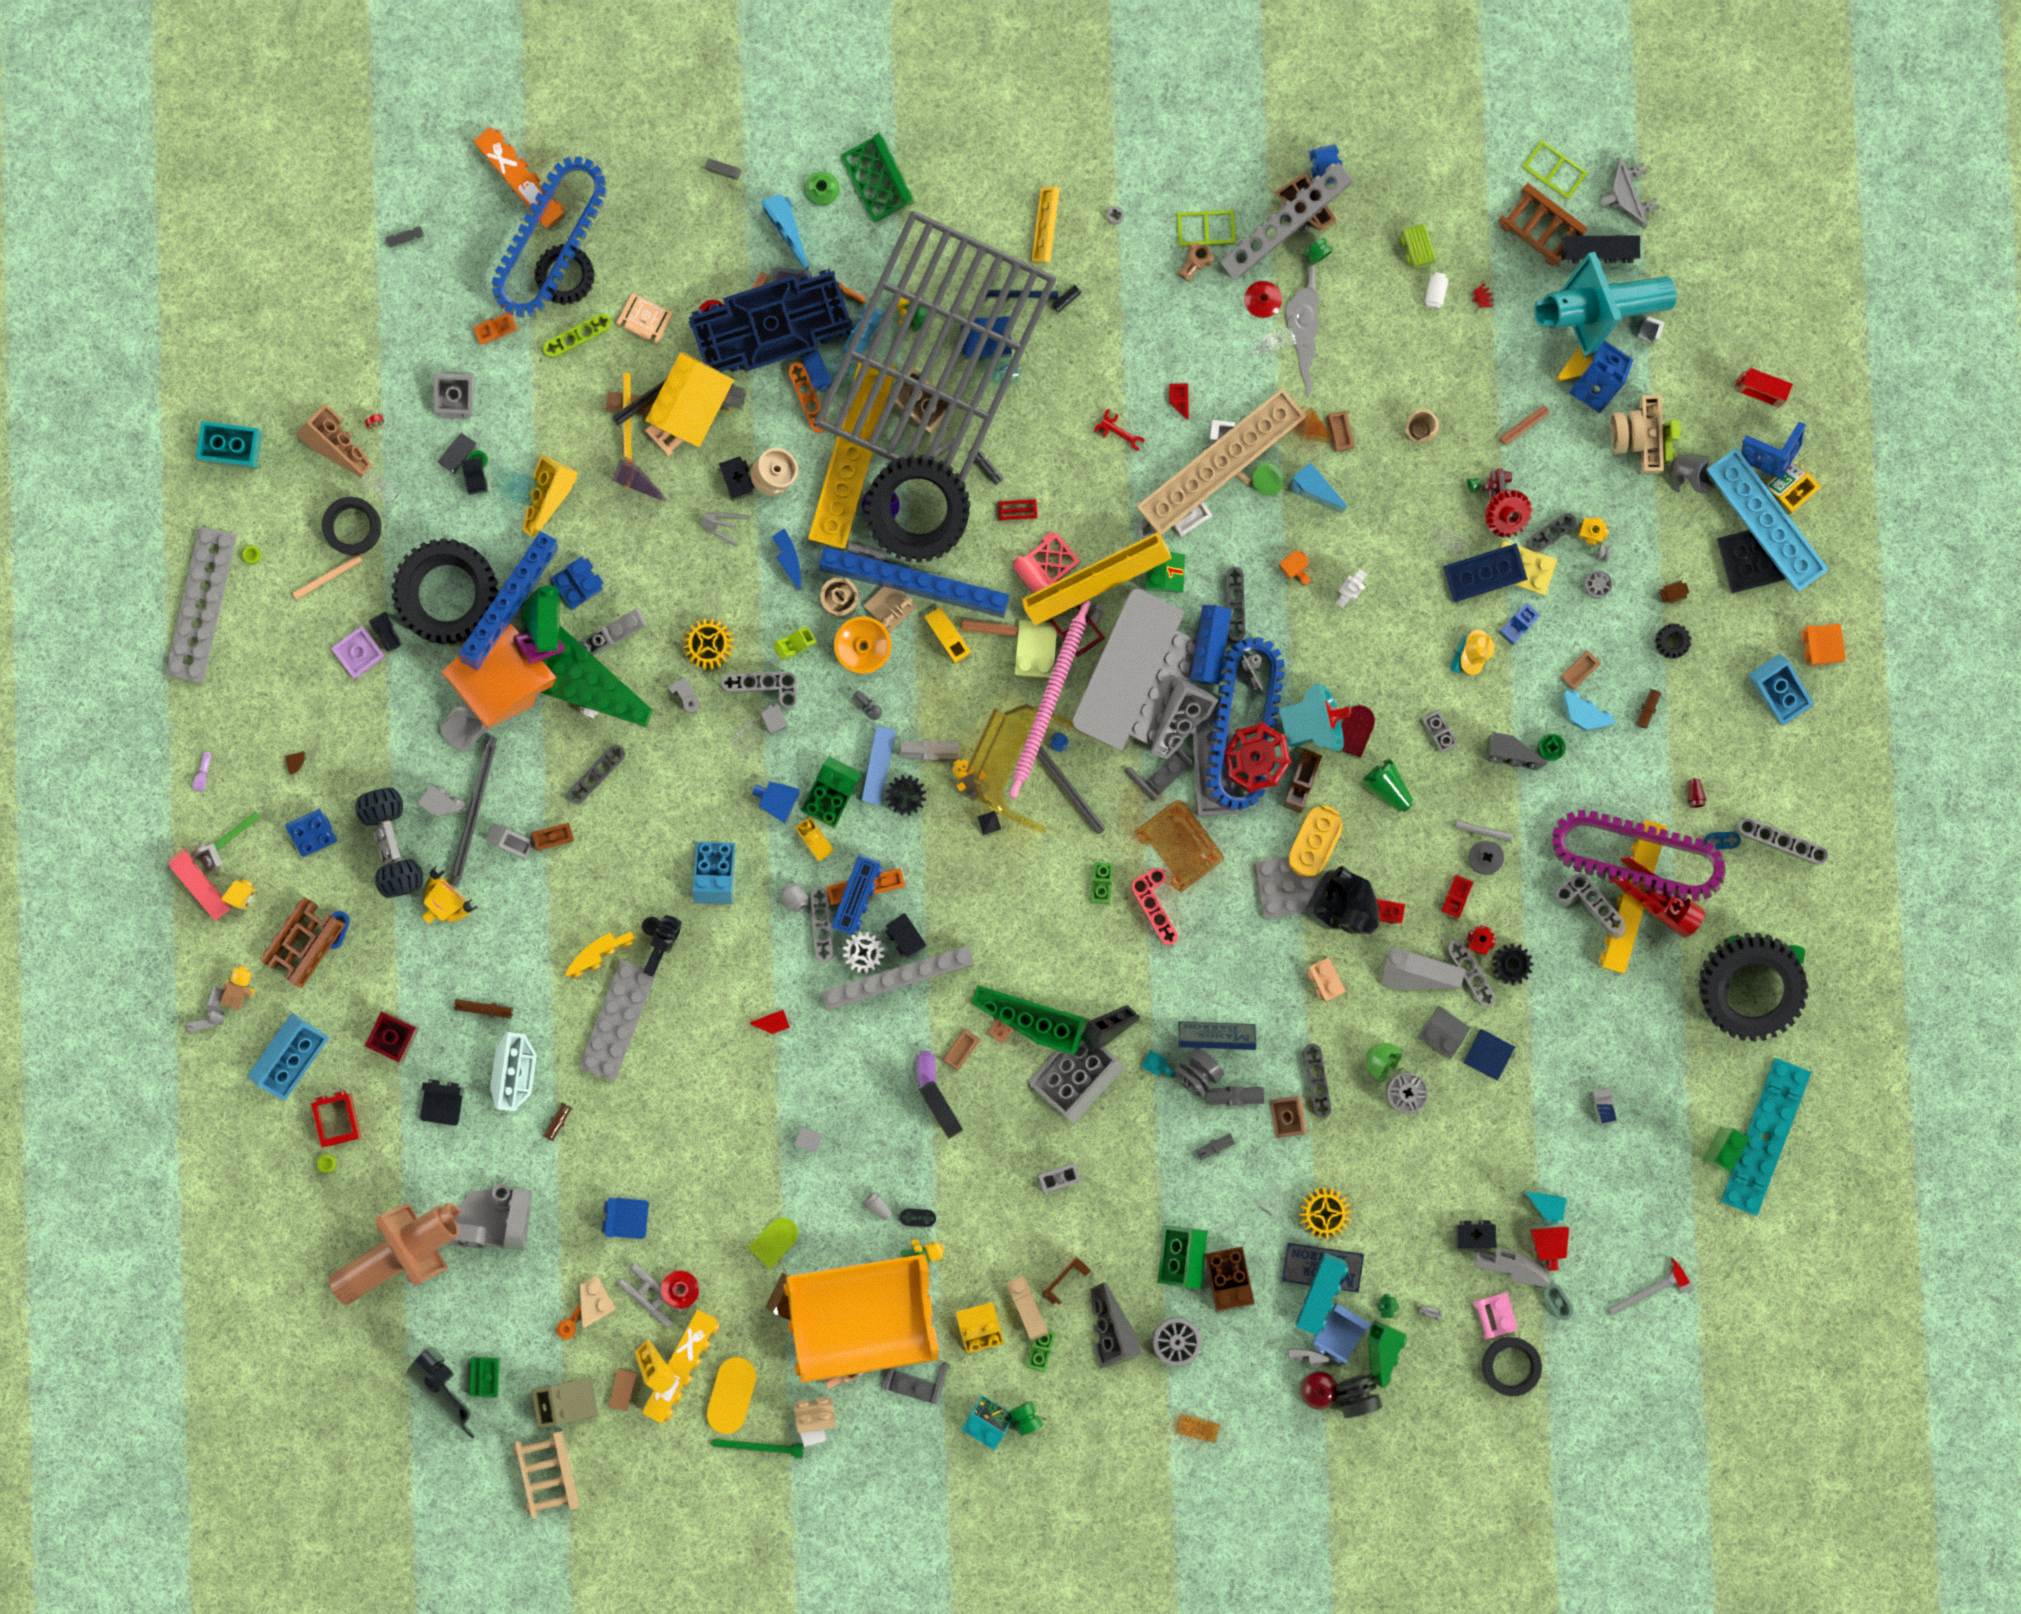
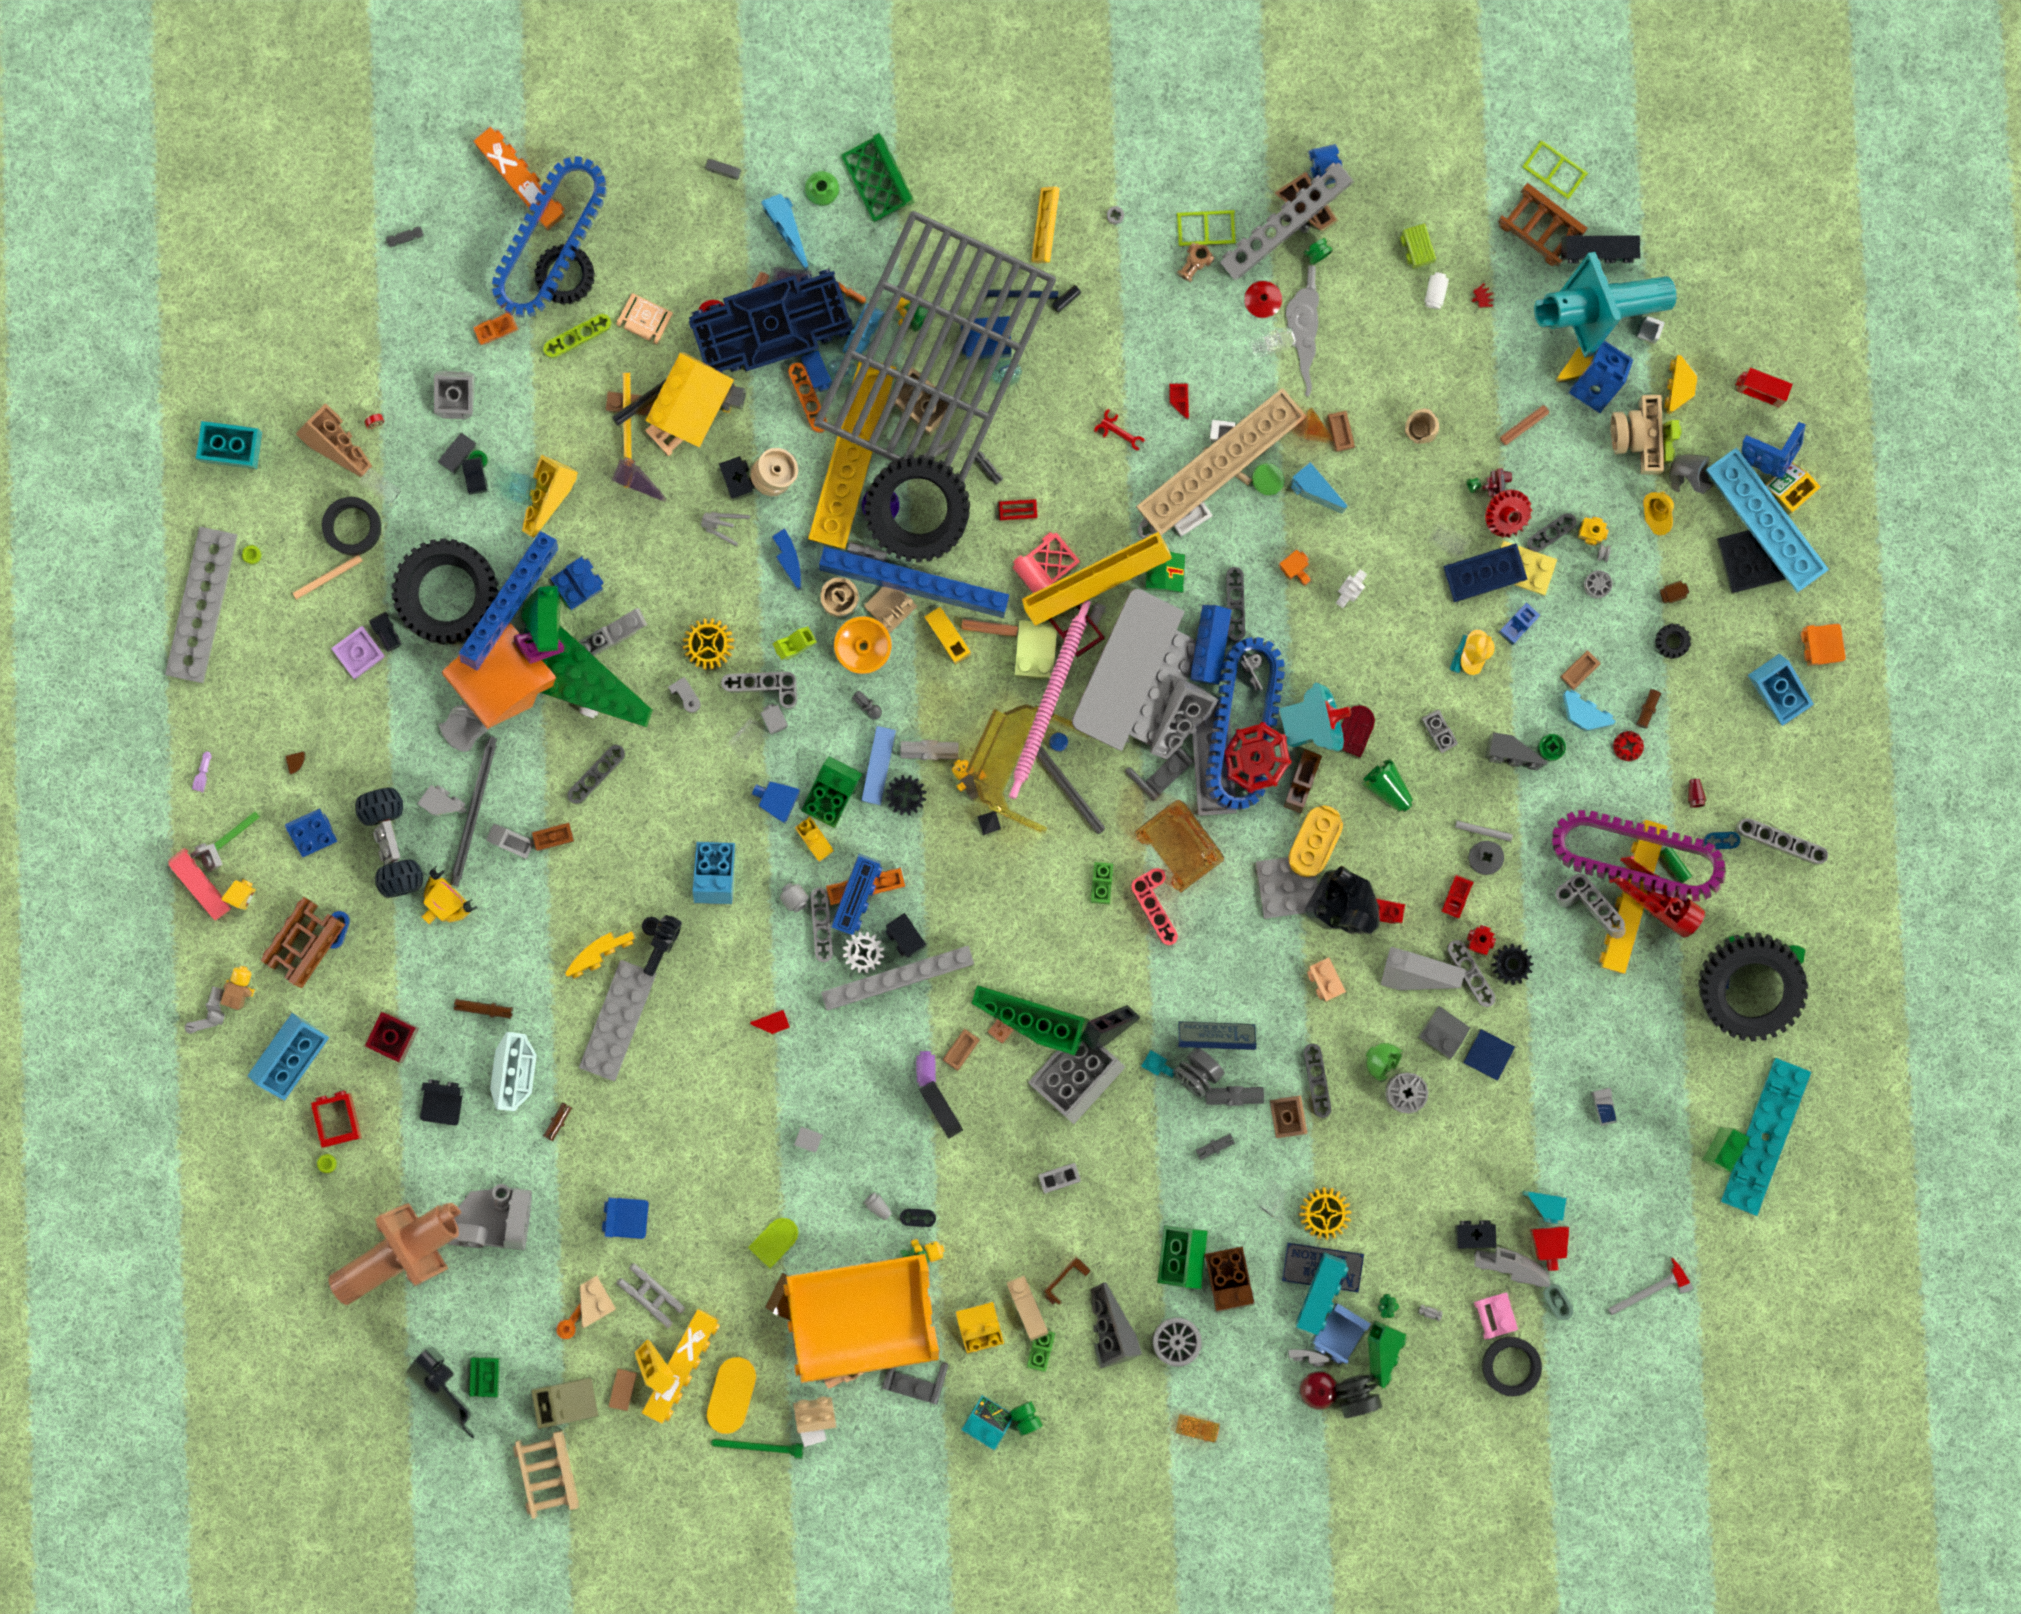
(682, 1280): red dish -> none
(1624, 196): light grey connector -> none
(1625, 754): none -> red gear
(1658, 512): none -> yellow piece
(1675, 864): none -> green piece
(1681, 386): none -> yellow slope

